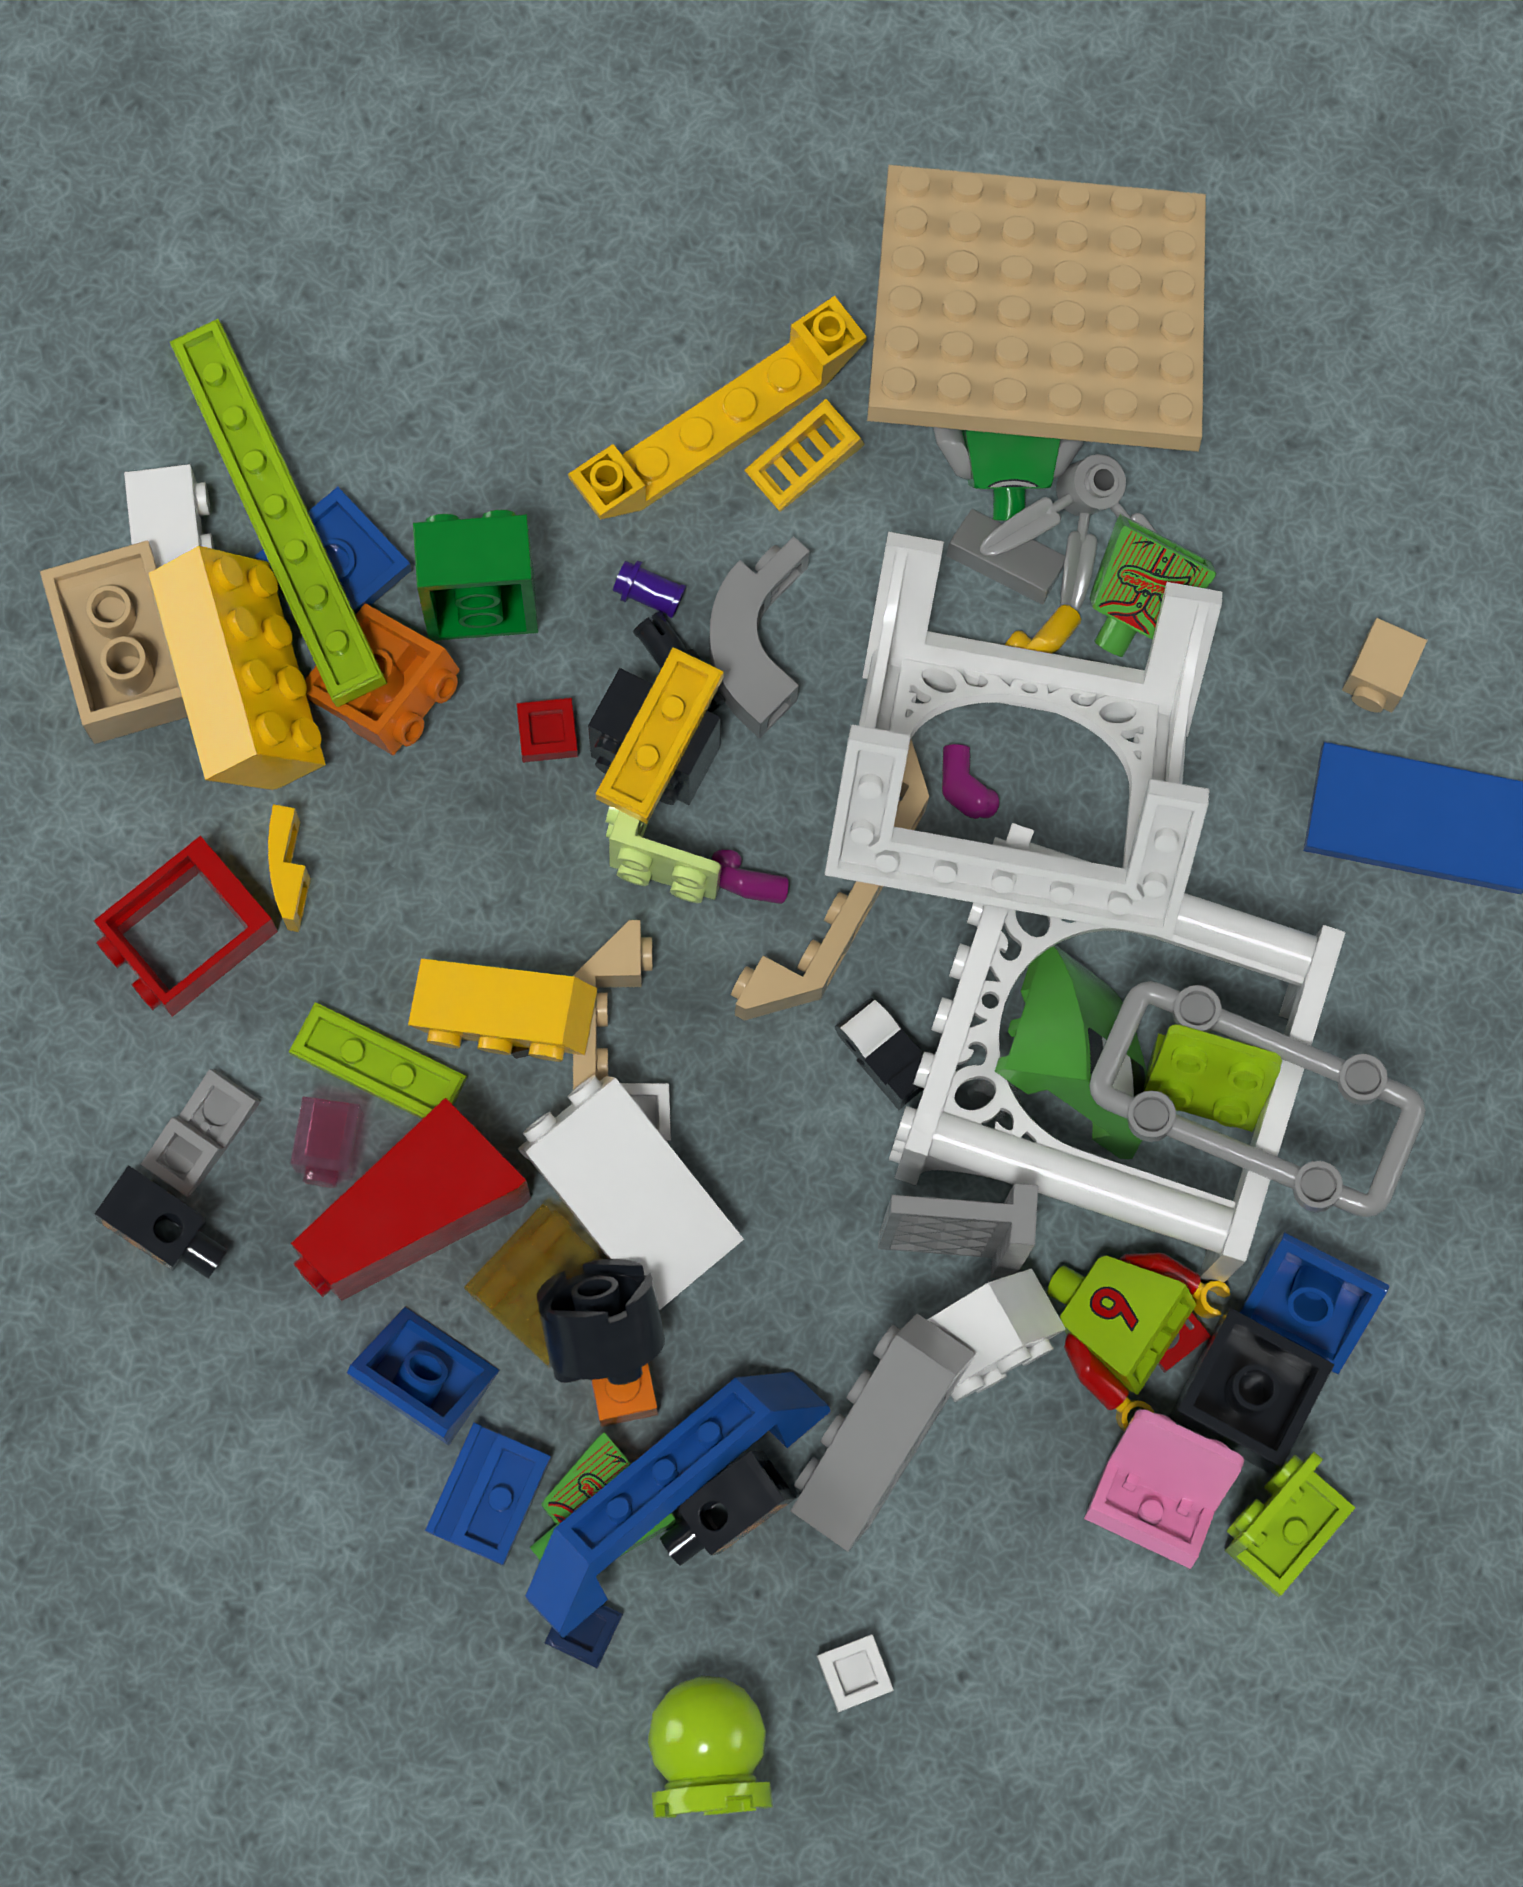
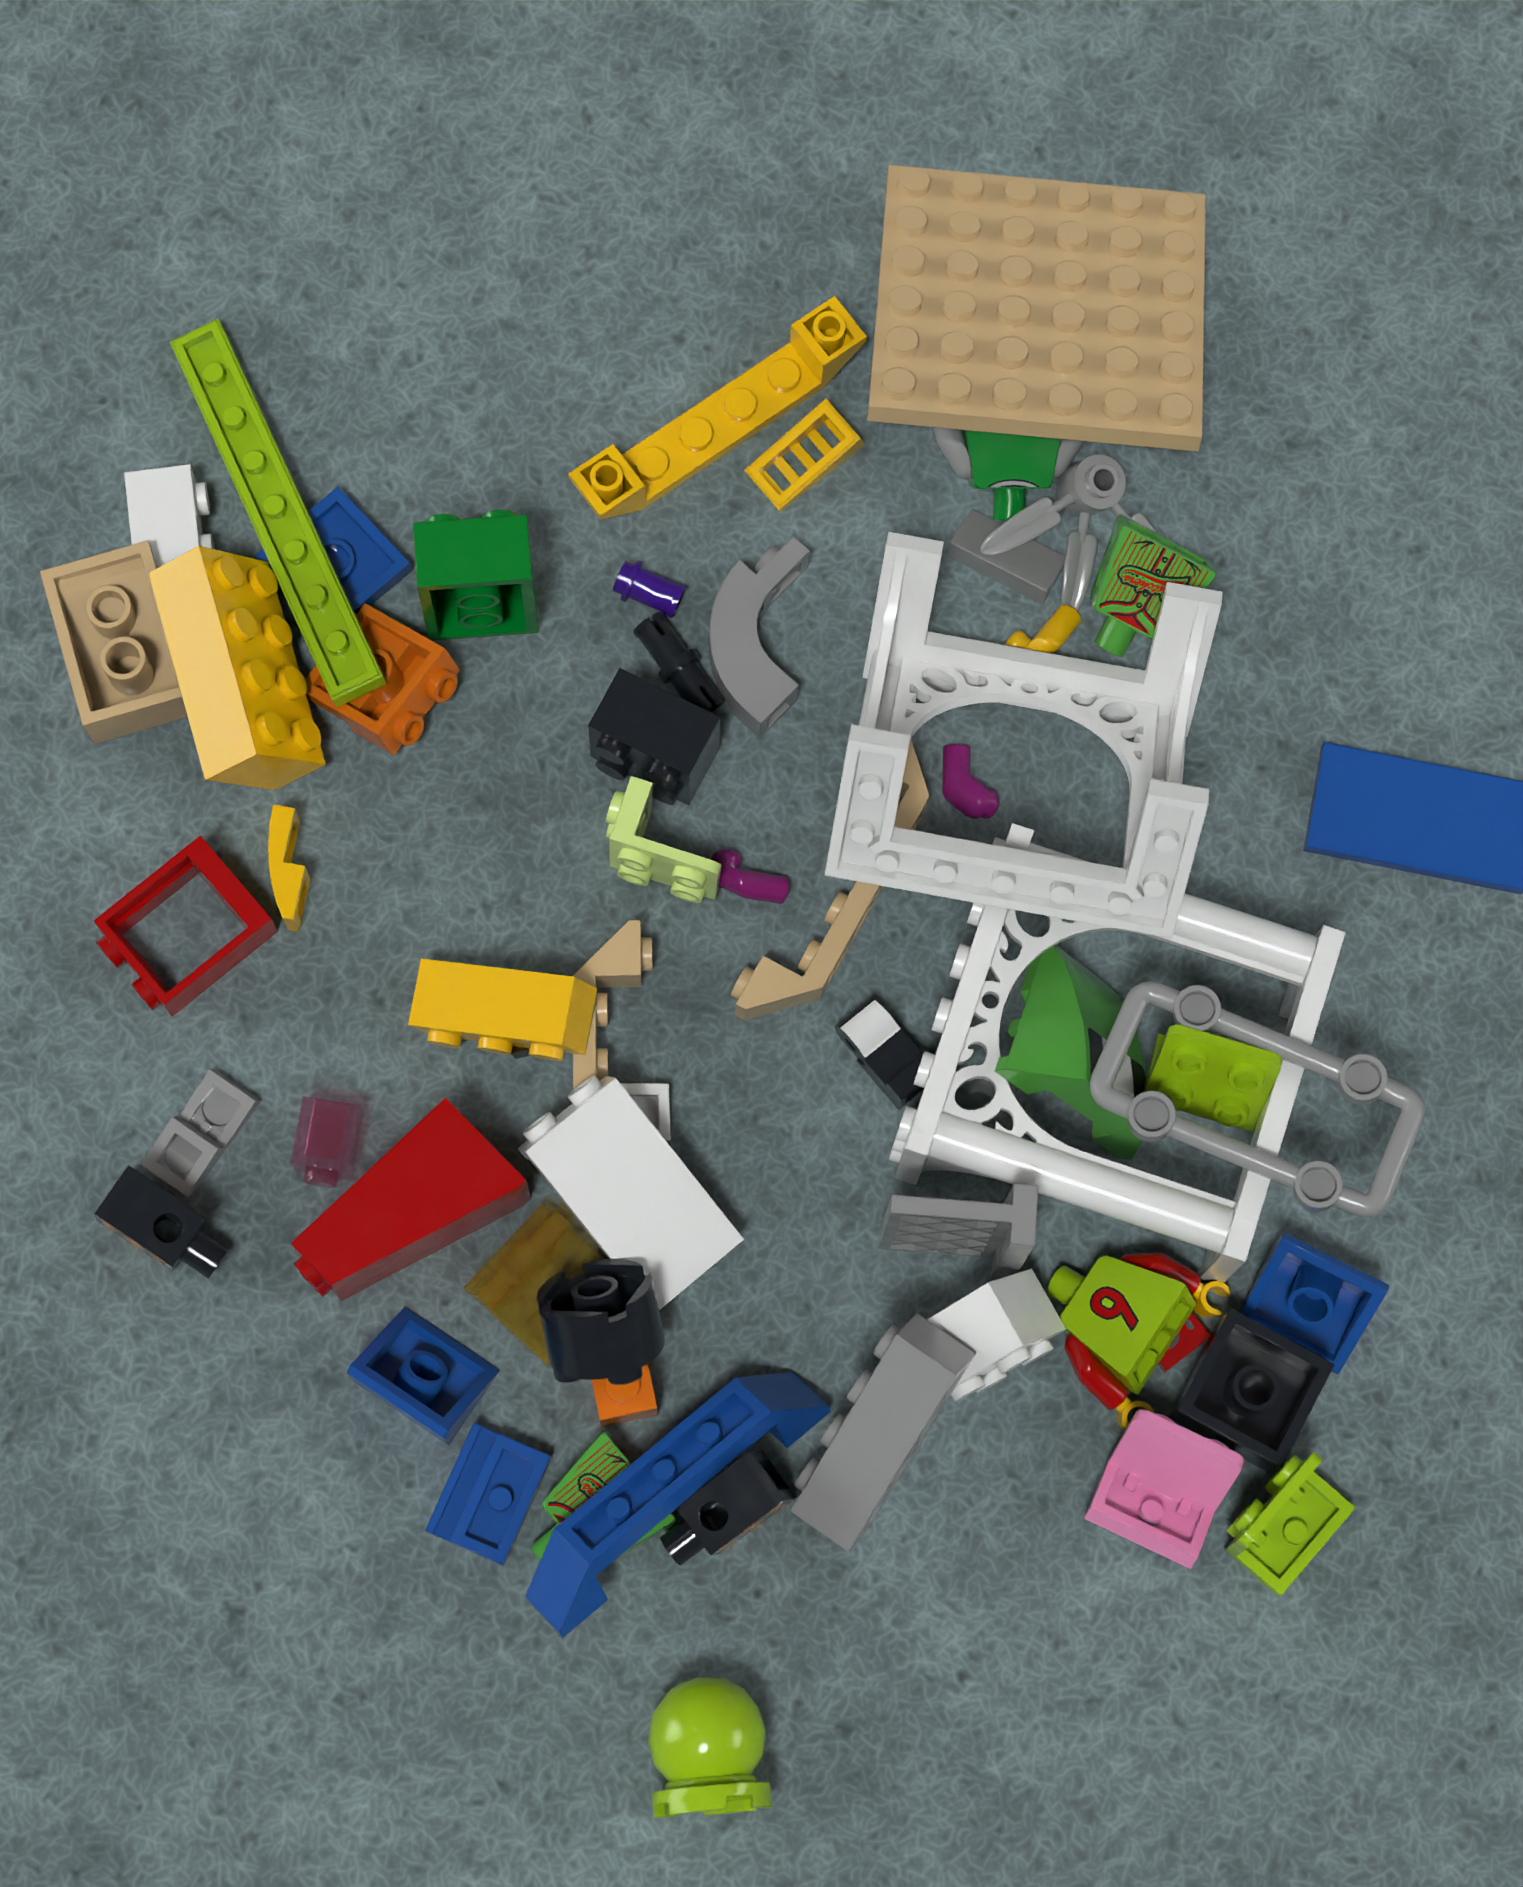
(375, 1063): lime tile -> none
(547, 730): red plate -> none
(590, 1638): dark blue tile -> none
(659, 735): yellow tile -> none
(855, 1673): white plate -> none
(1383, 667): tan brick -> none

